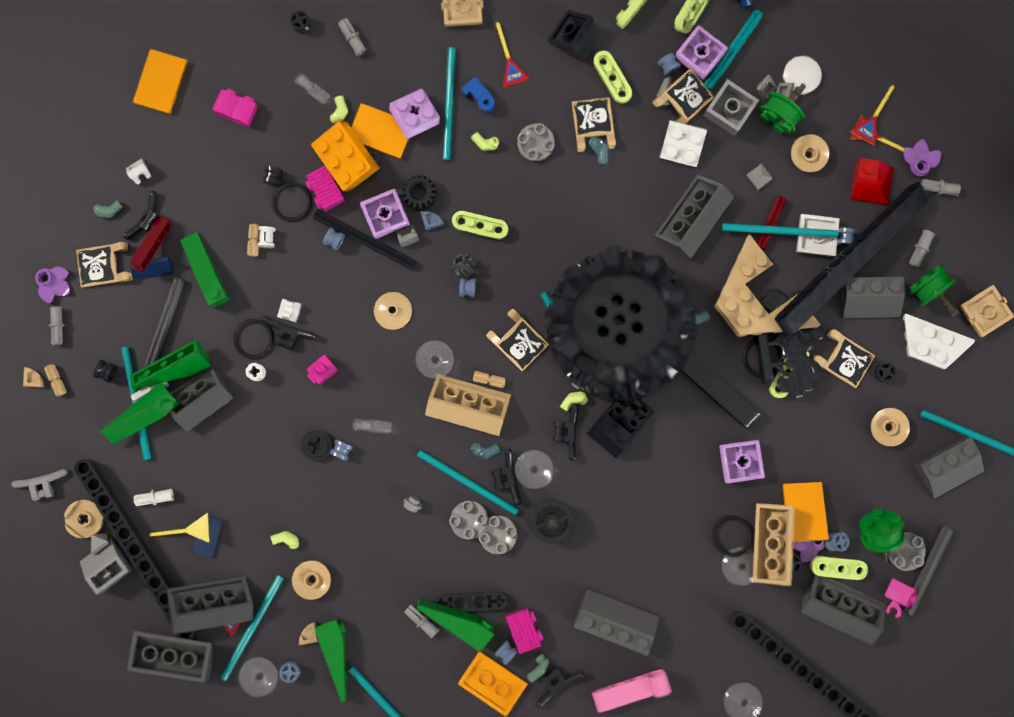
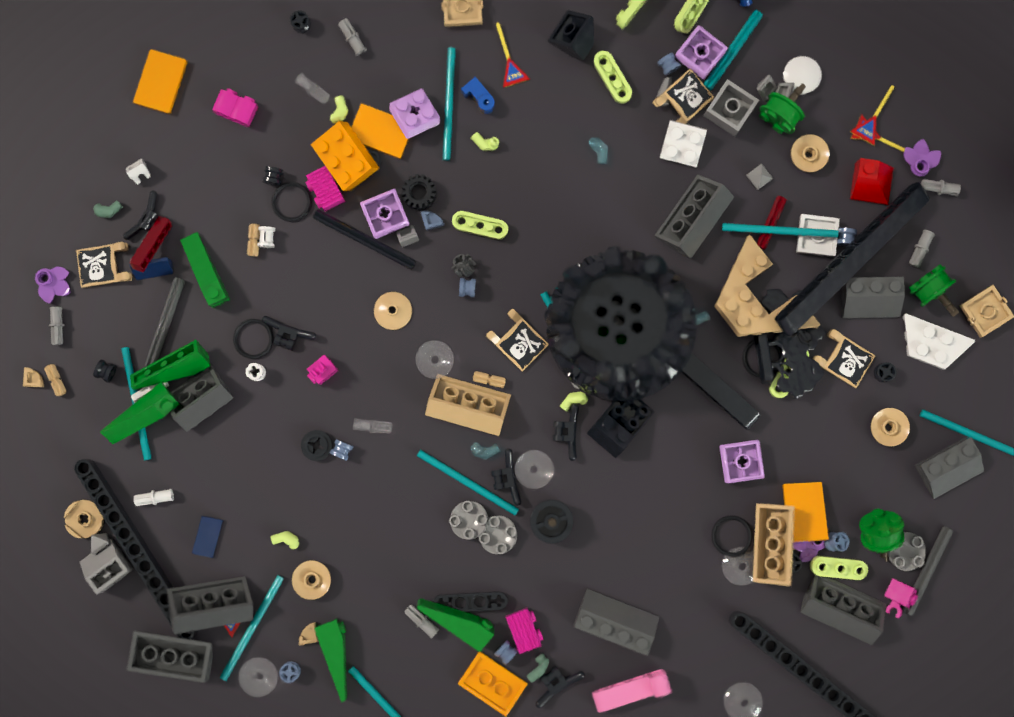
(45, 480): light grey piece -> none
(198, 529): light yellow piece -> none
(289, 310): white tile -> none
(333, 239): sand blue wheel -> none
(412, 503): light grey plate -> none
(535, 142): light grey dish -> none
(593, 119): flag -> none

